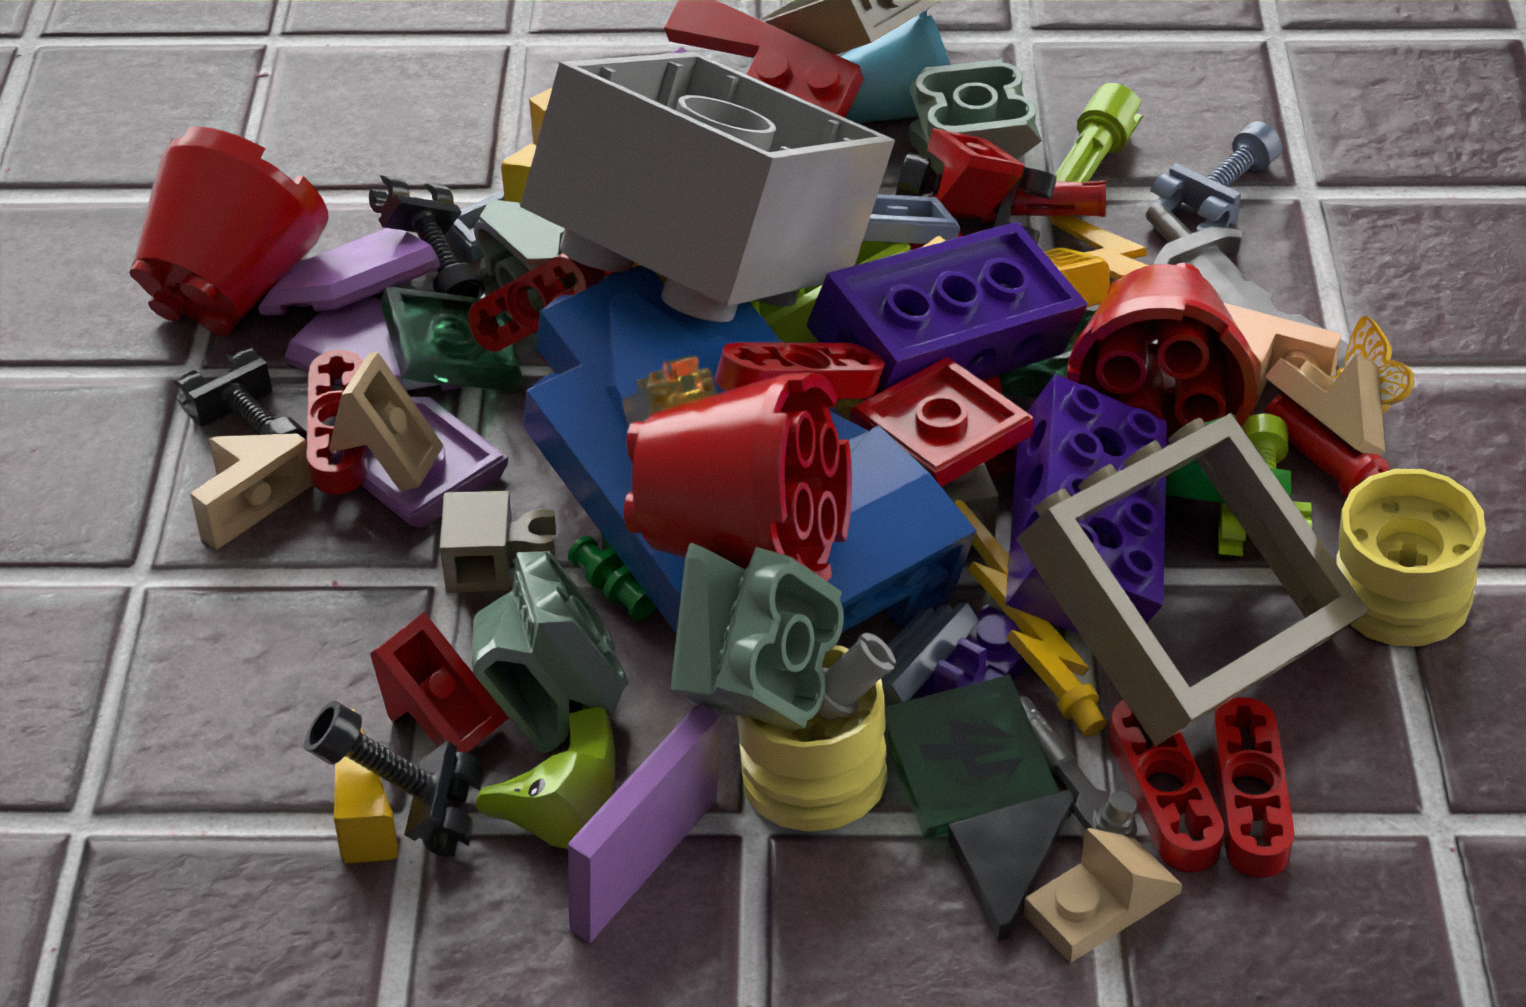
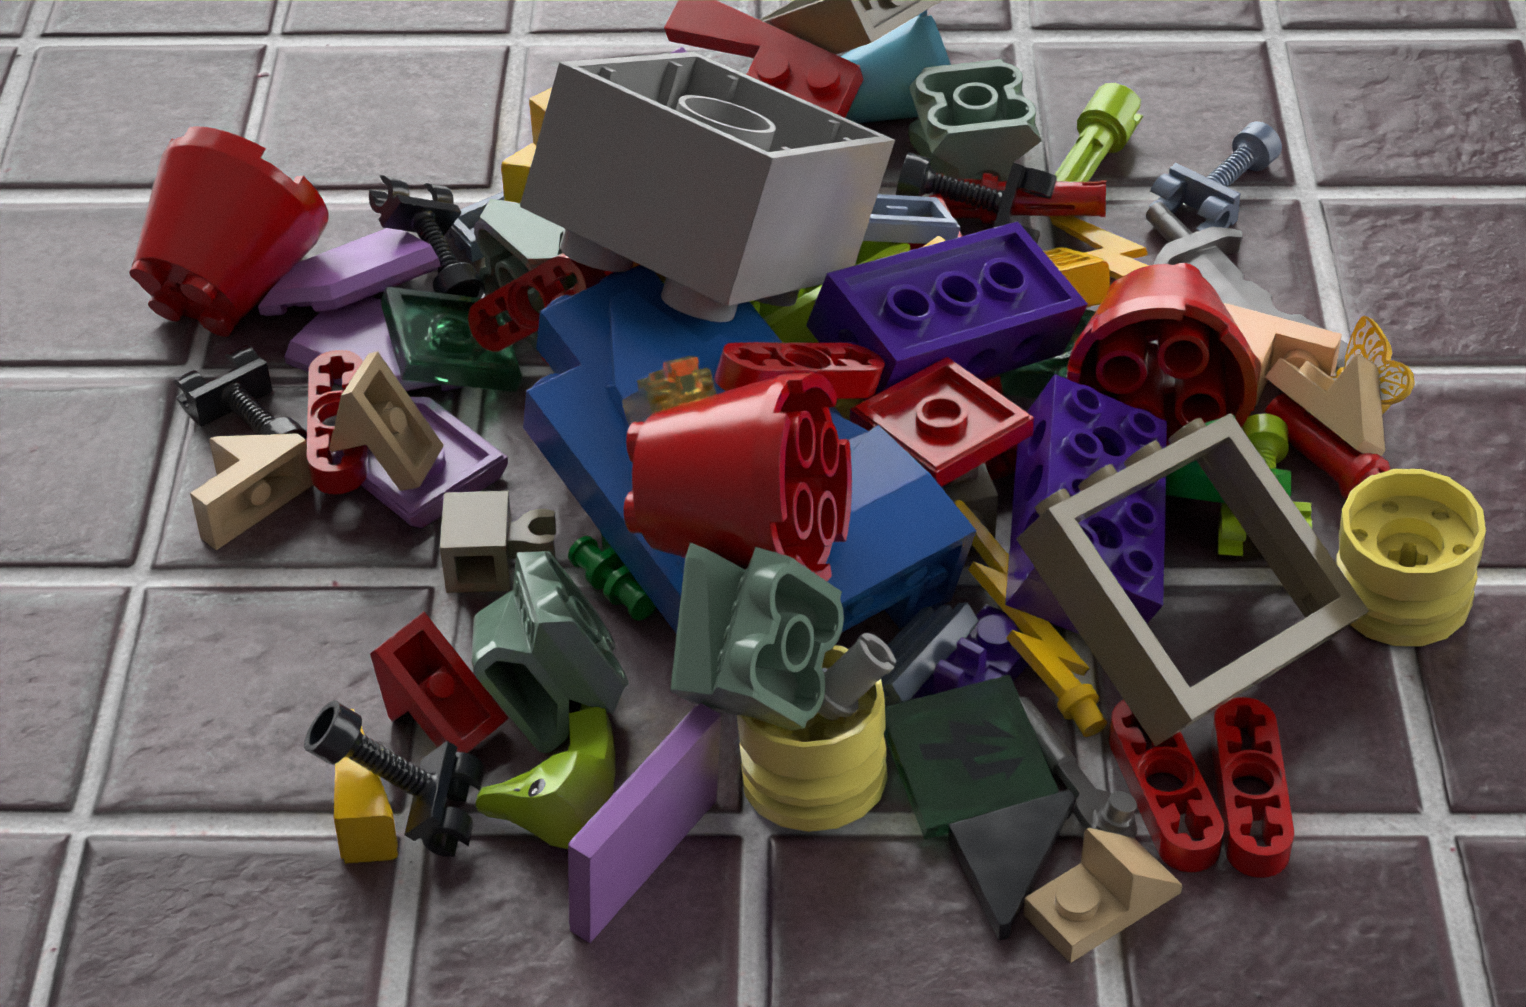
(974, 172): red slope -> none

